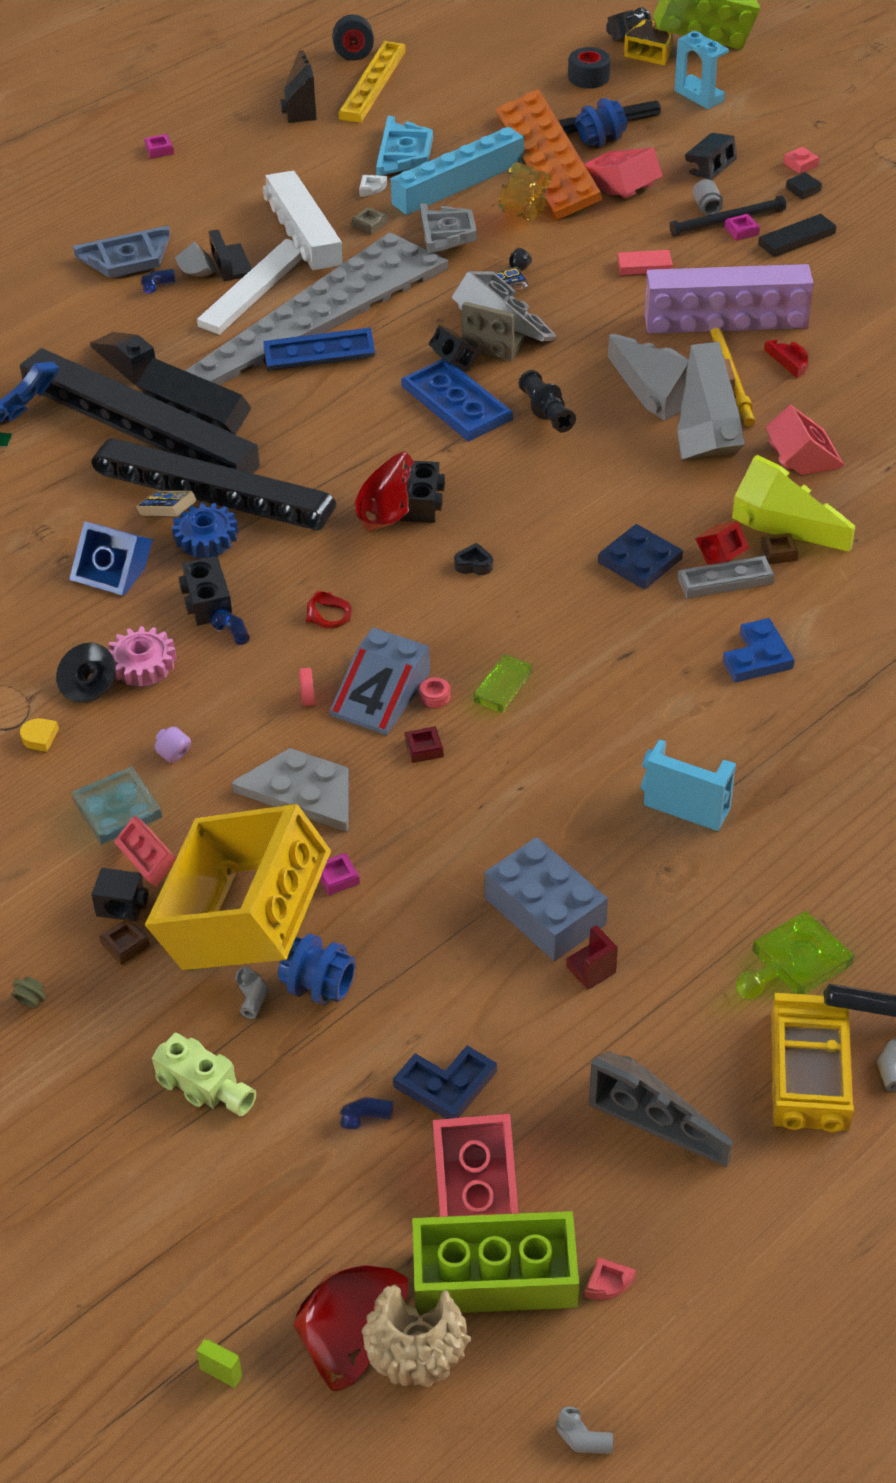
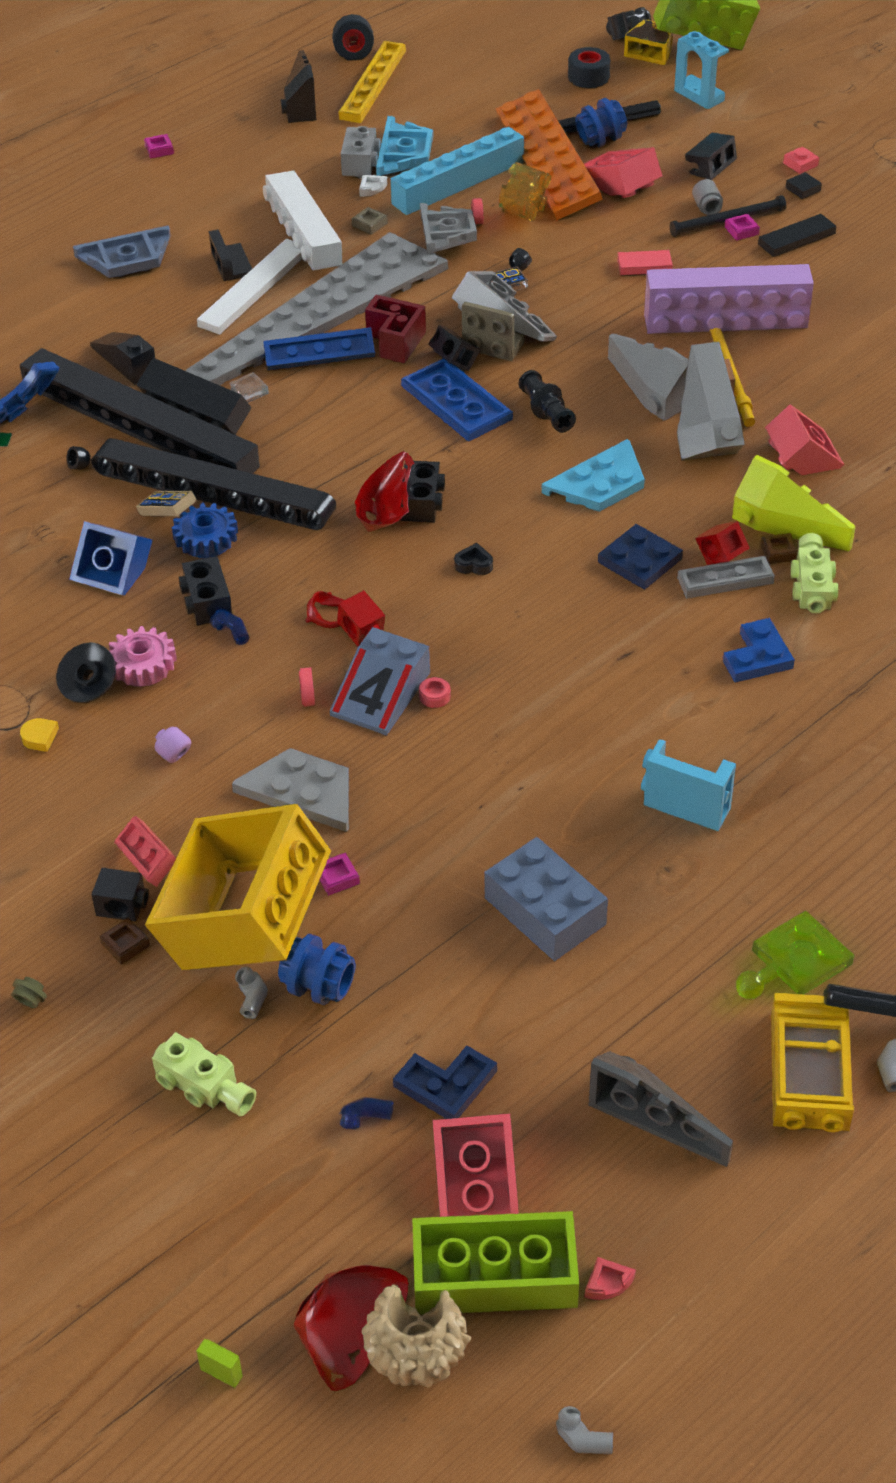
(78, 458): none -> black hinge
(114, 801): clear light blue plate -> none
(158, 277): clear blue arm -> none
(195, 261): light grey brick -> none
(250, 387): none -> clear tile
(359, 151): none -> light grey brick
(359, 615): none -> red brick
(396, 325): none -> dark red brick
(424, 744): dark red tile -> none
(477, 209): none -> coral tile
(503, 683): clear neon green tile -> none
(595, 960): dark red panel -> none
(600, 479): none -> medium azure wing
(791, 357): red tile -> none
(814, 575): none -> yellowish green brick

